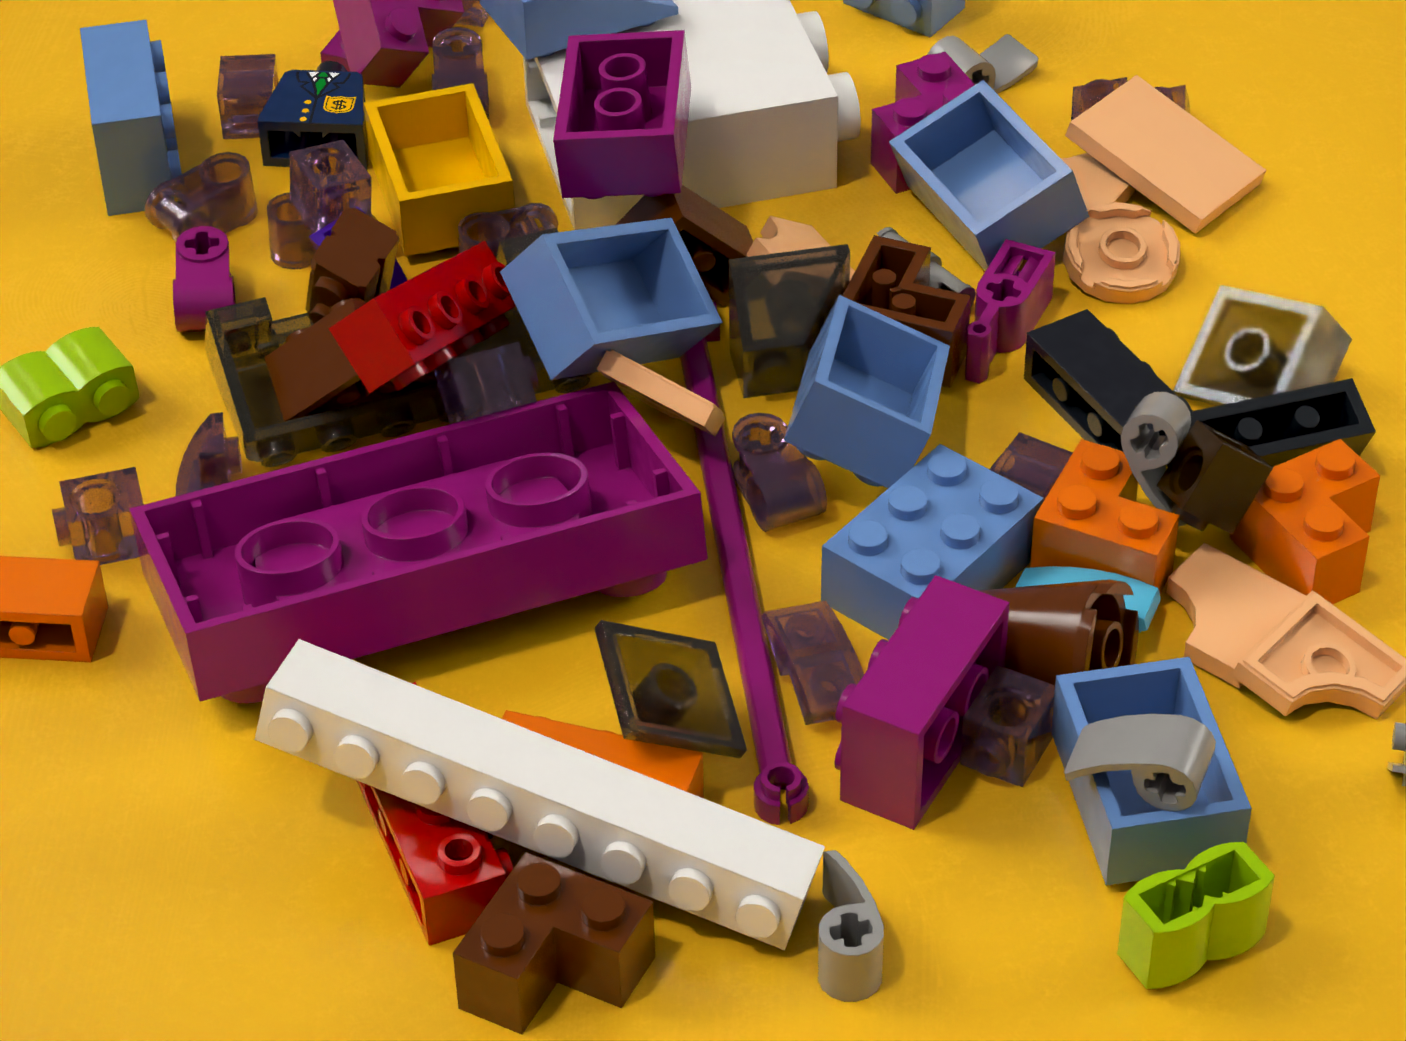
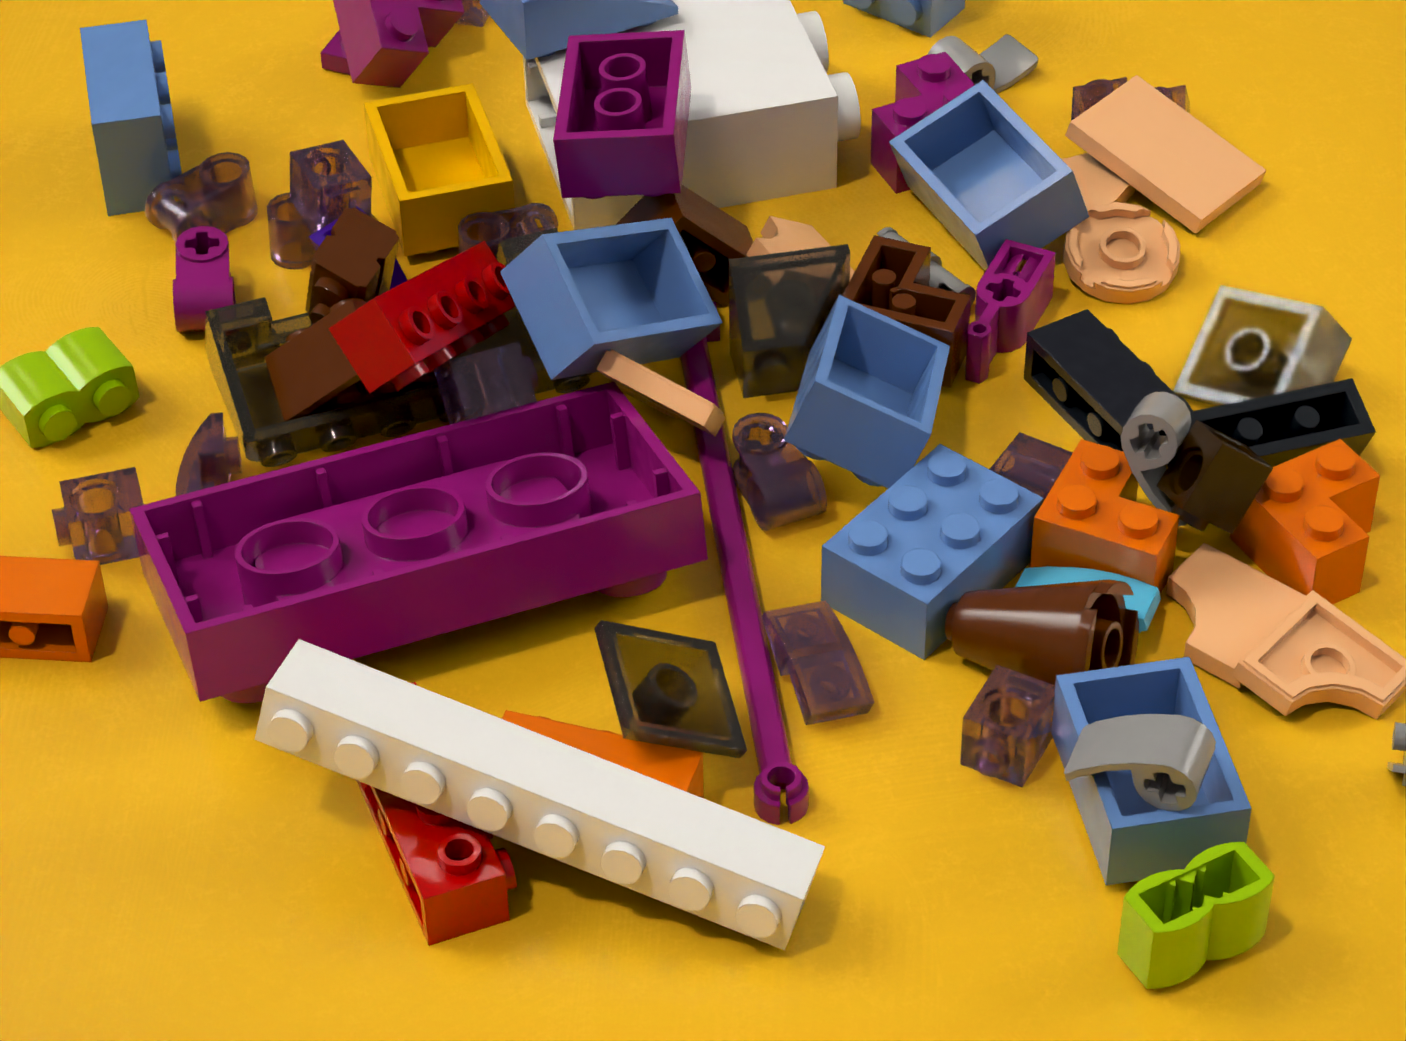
(243, 91): brick -> none
(312, 111): dark blue torso -> none
(460, 62): piece -> none
(552, 930): reddish brown brick -> none
(849, 934): panel -> none
(910, 704): magenta brick -> none

